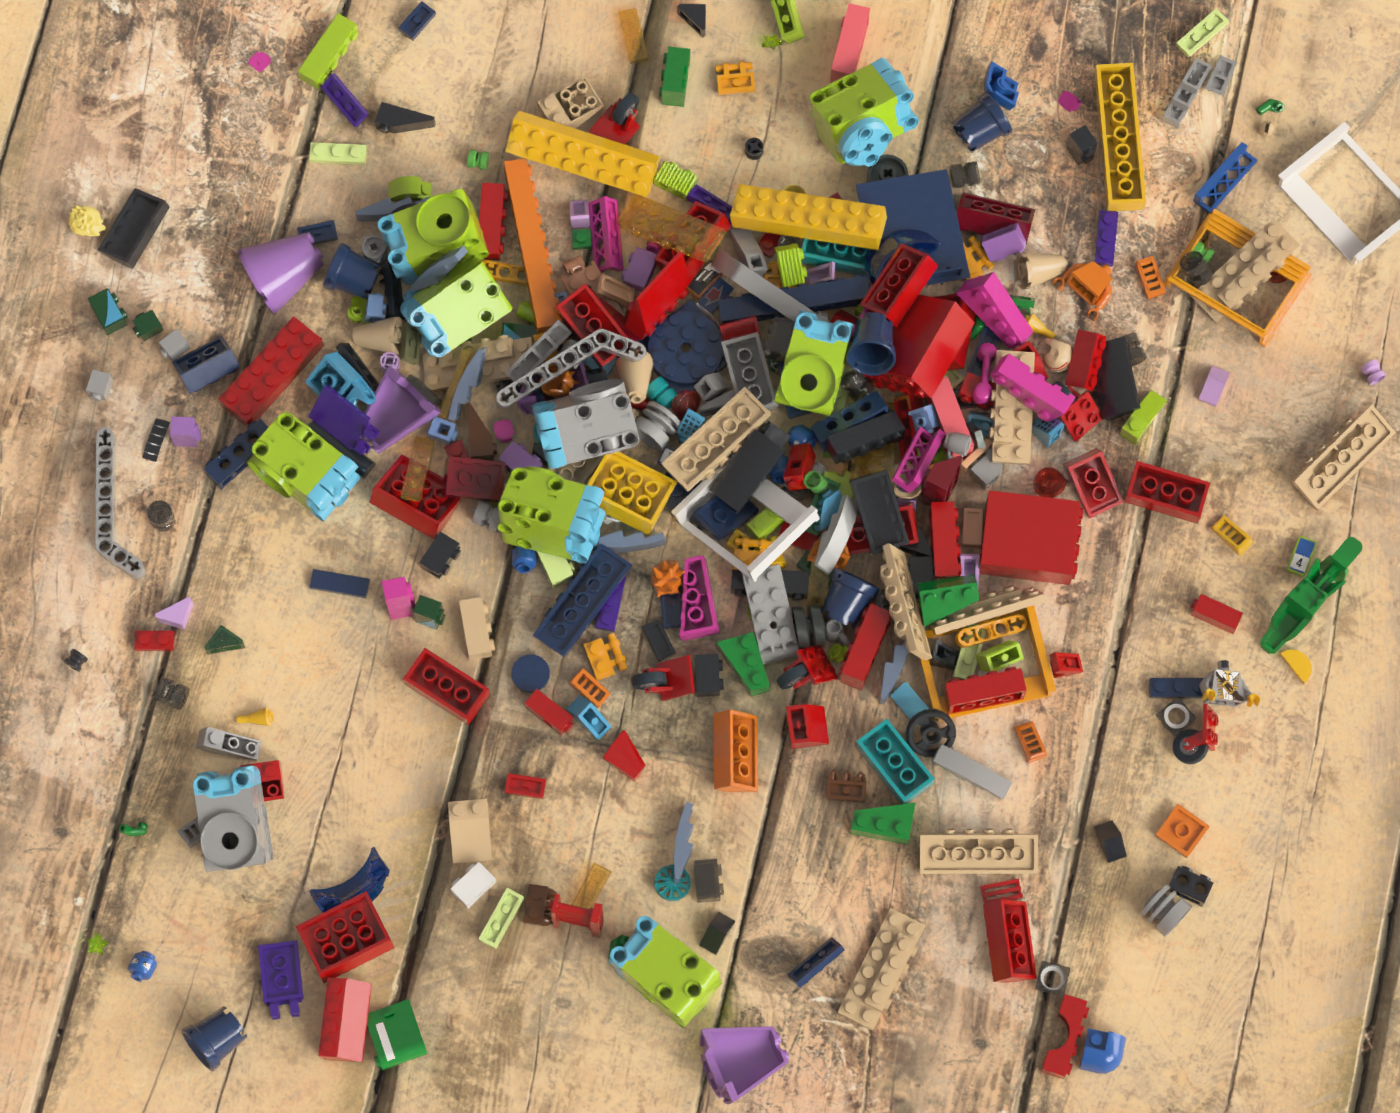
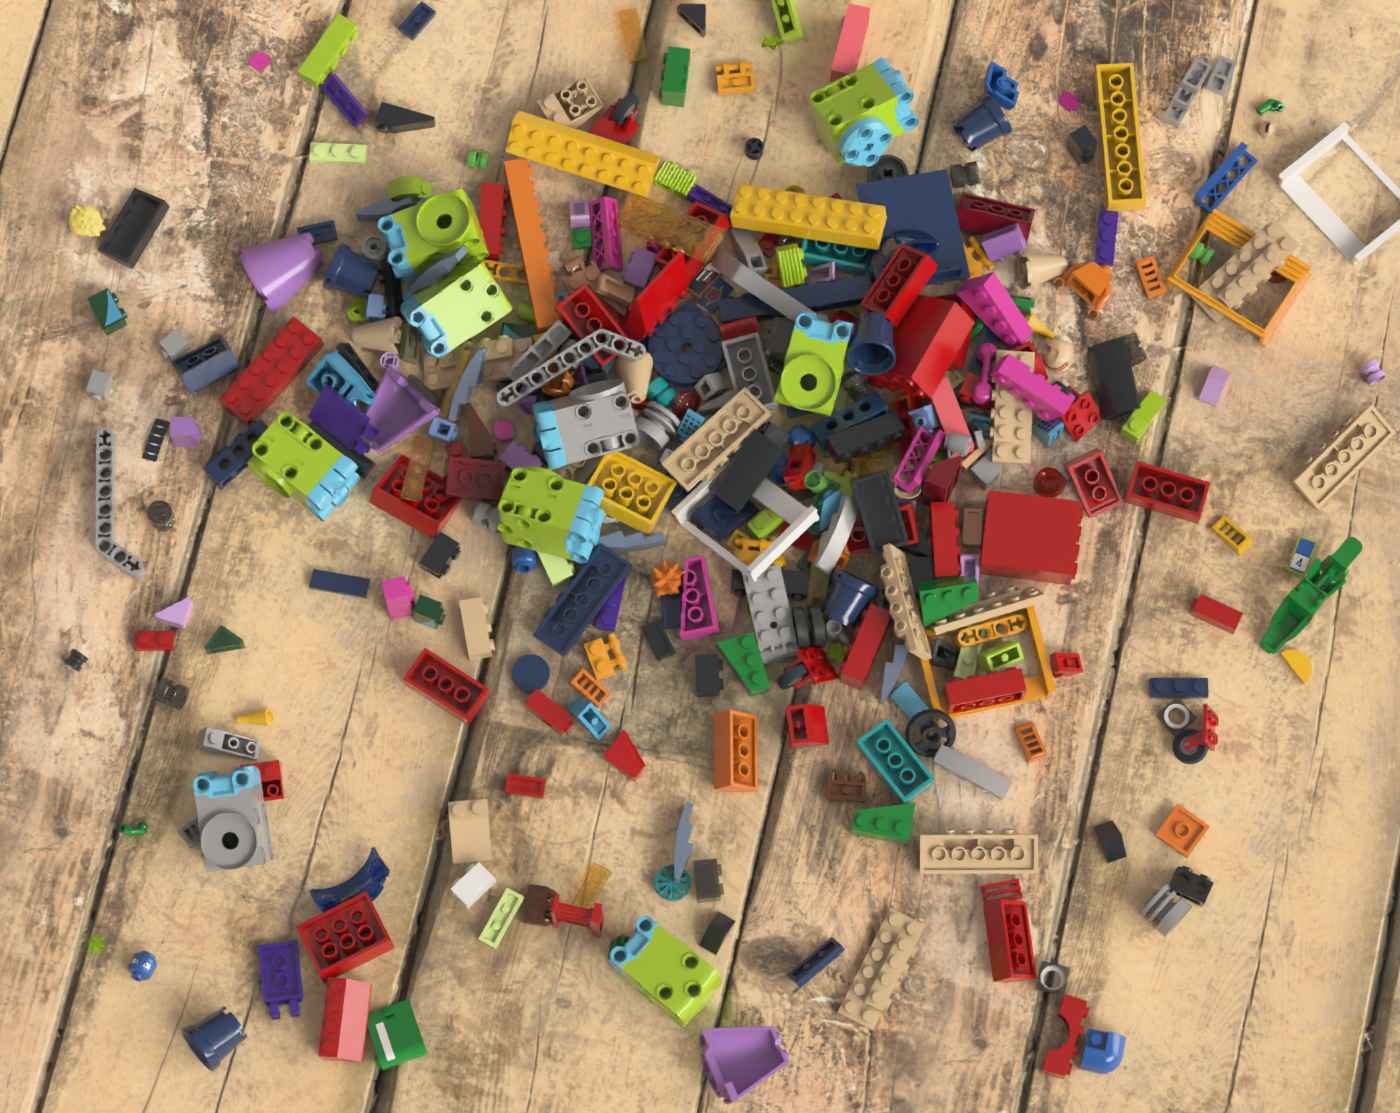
(147, 325): dark green brick -> none
(669, 679): red plate -> none
(1085, 360): red brick -> none
(1195, 268): clear smoke wheel -> none
(1202, 33): yellowish green plate -> none
(1226, 688): torso -> none

